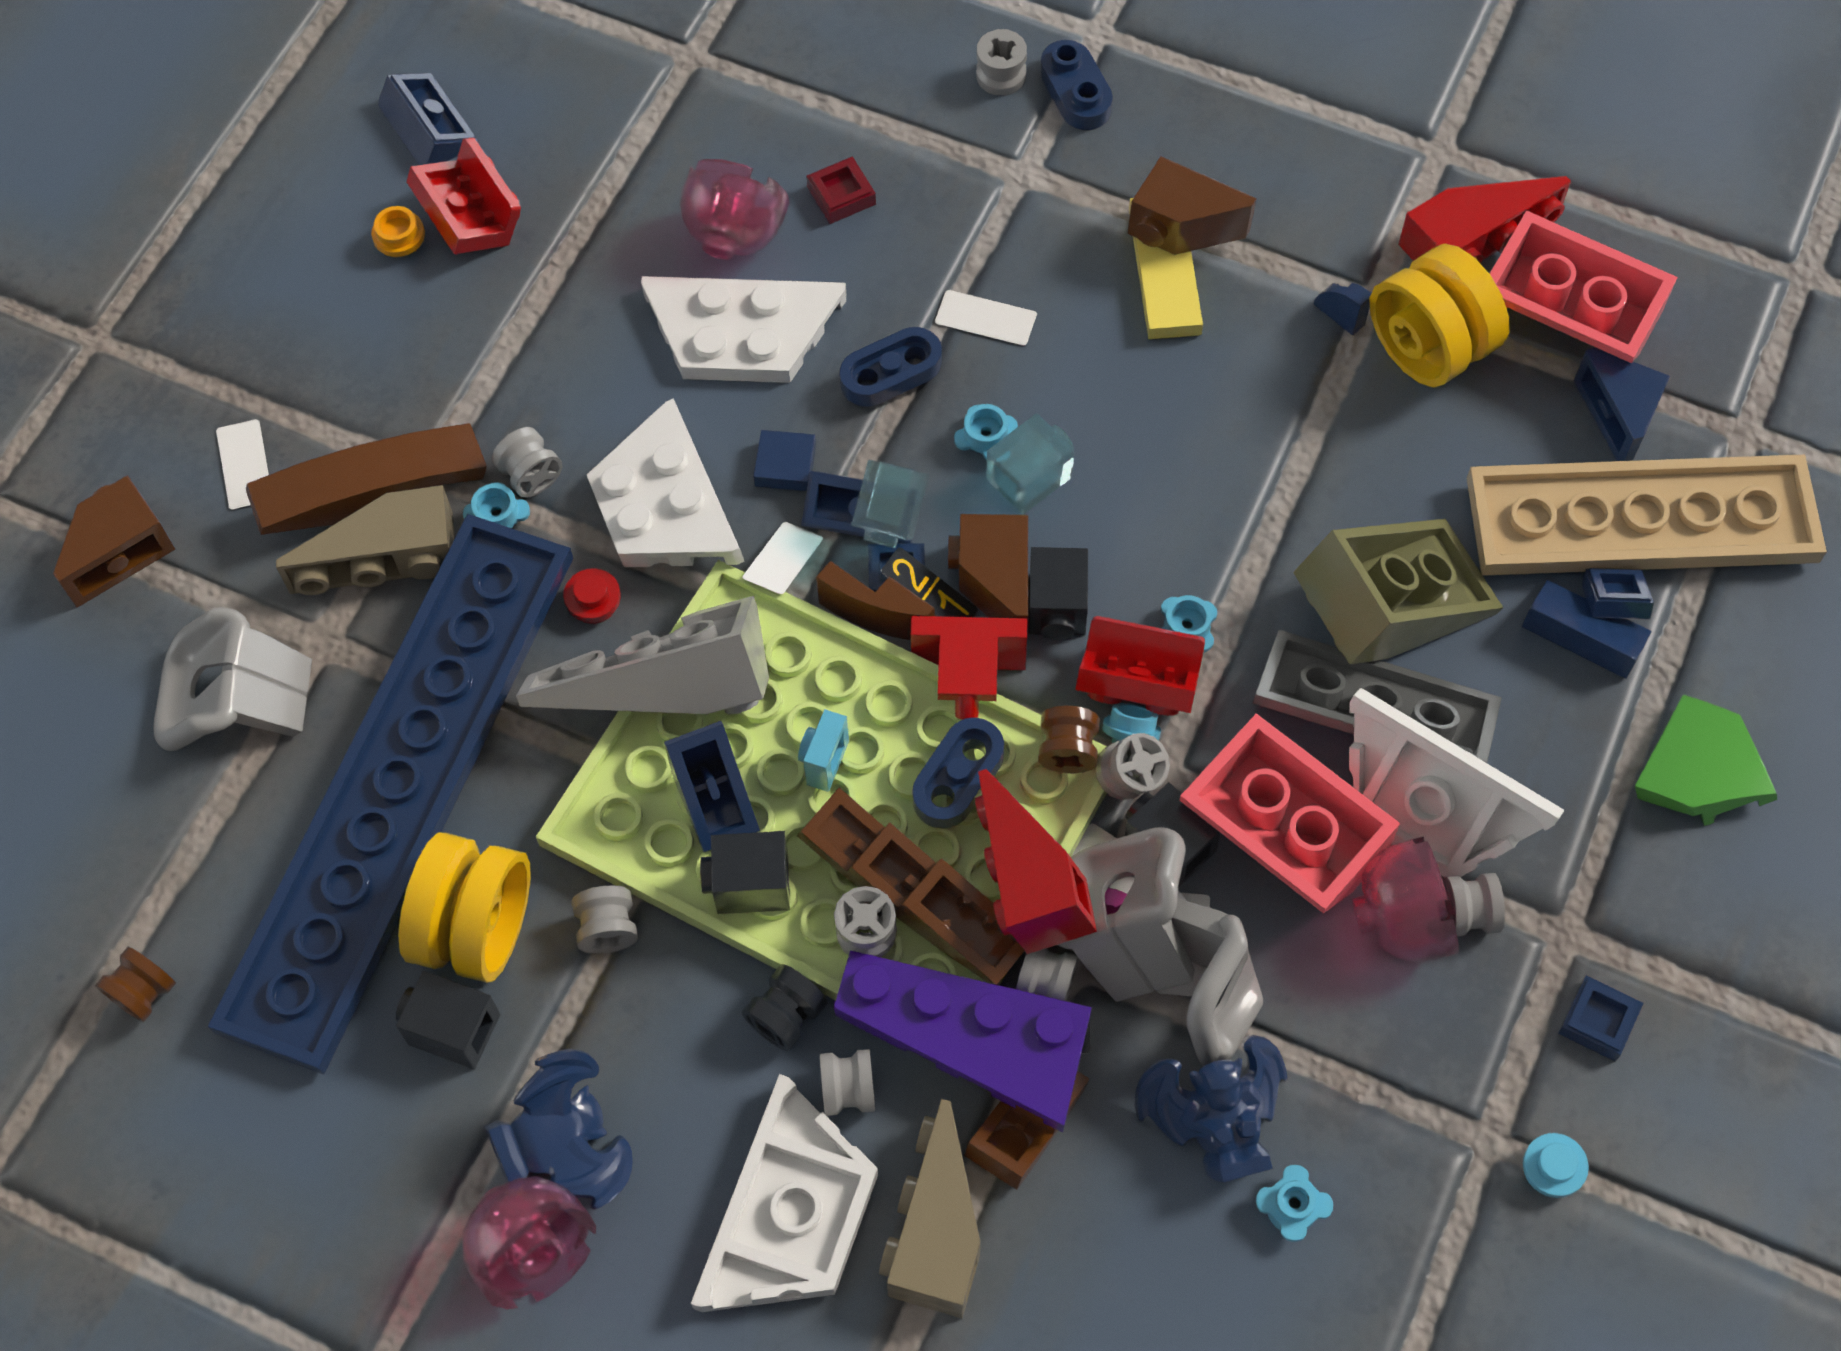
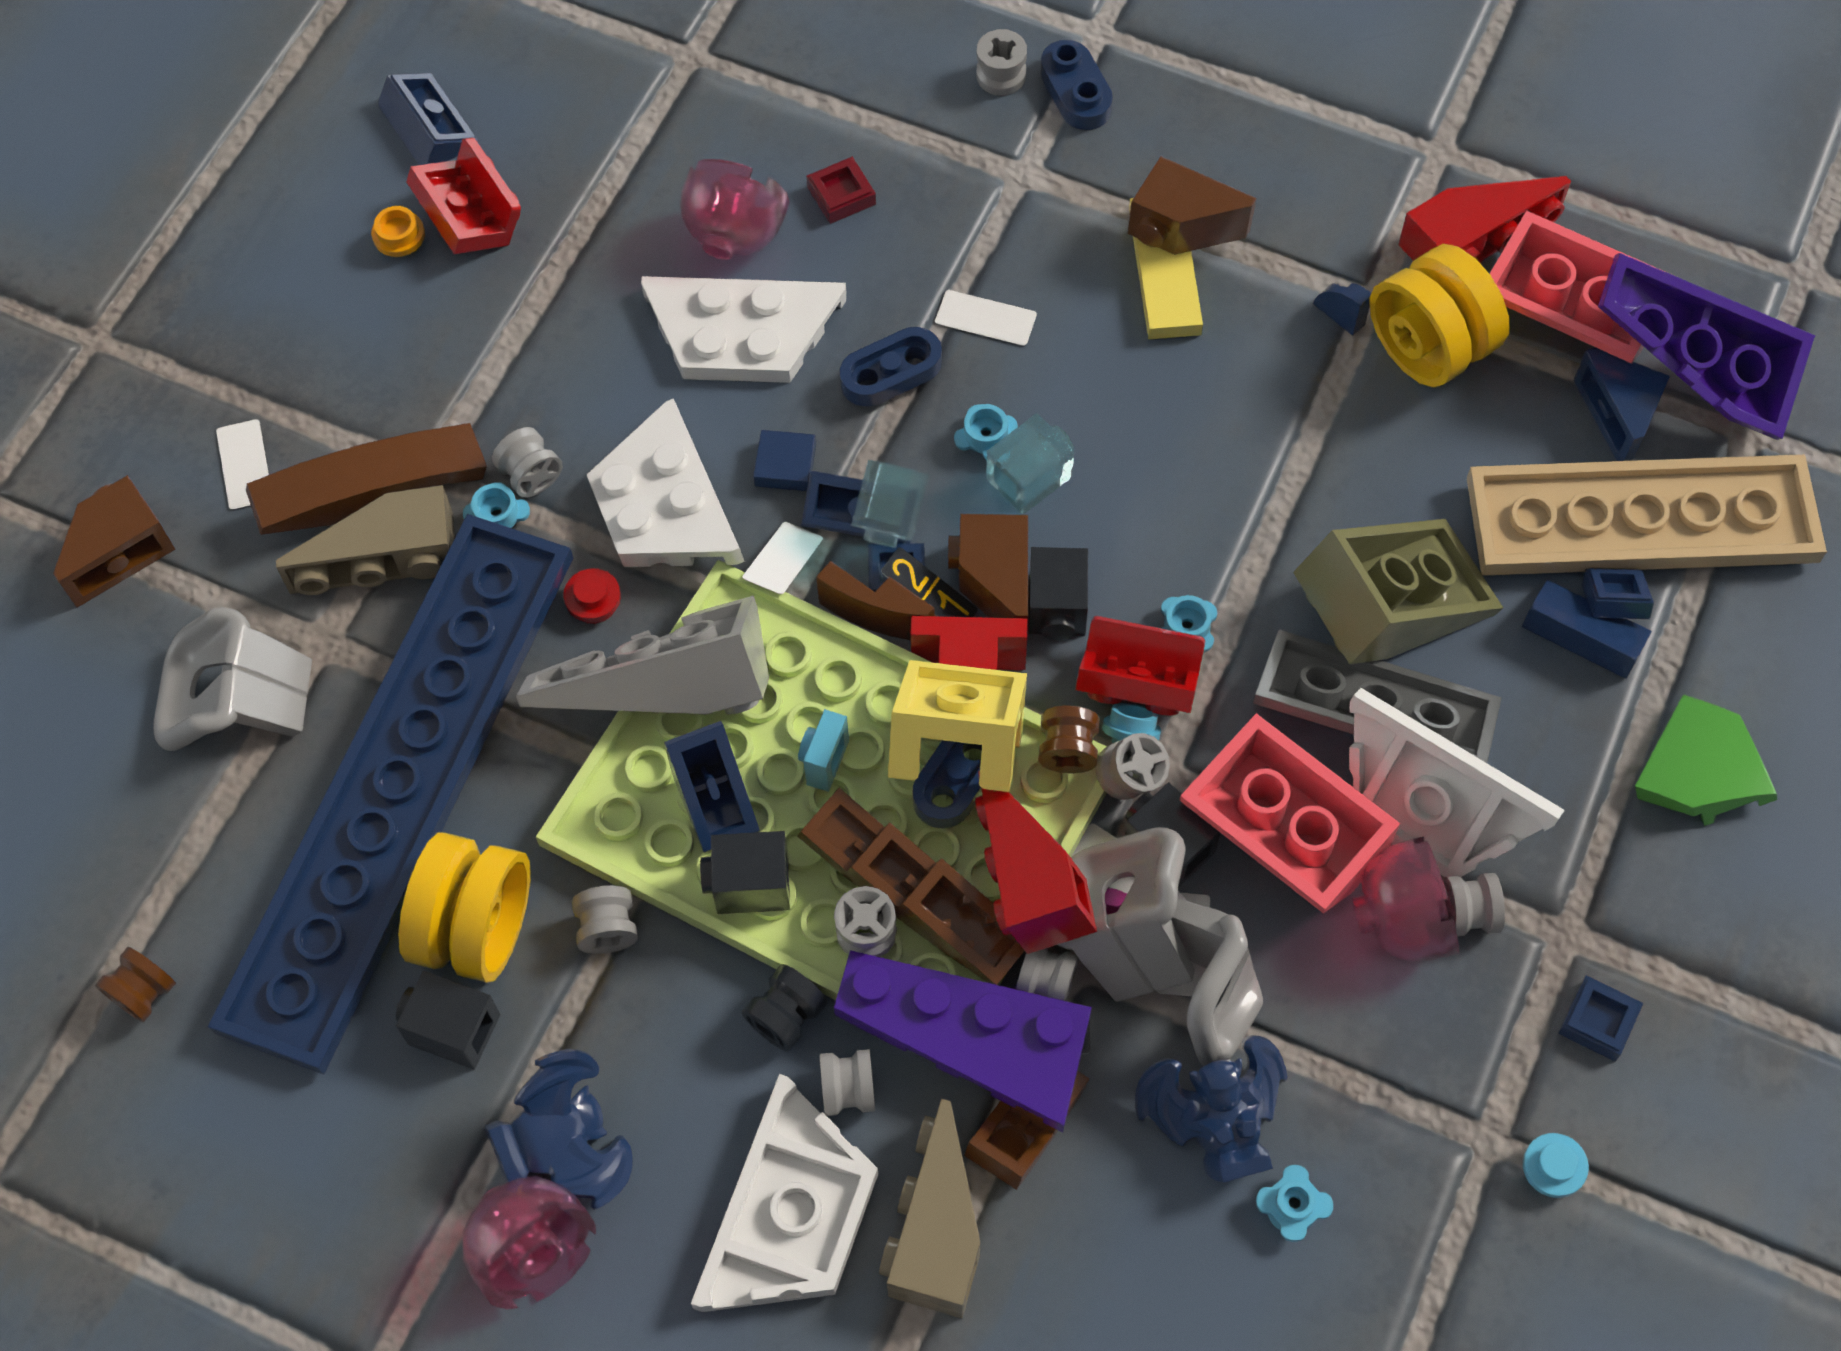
(958, 707): none -> light yellow panel
(1718, 347): none -> dark purple wedge

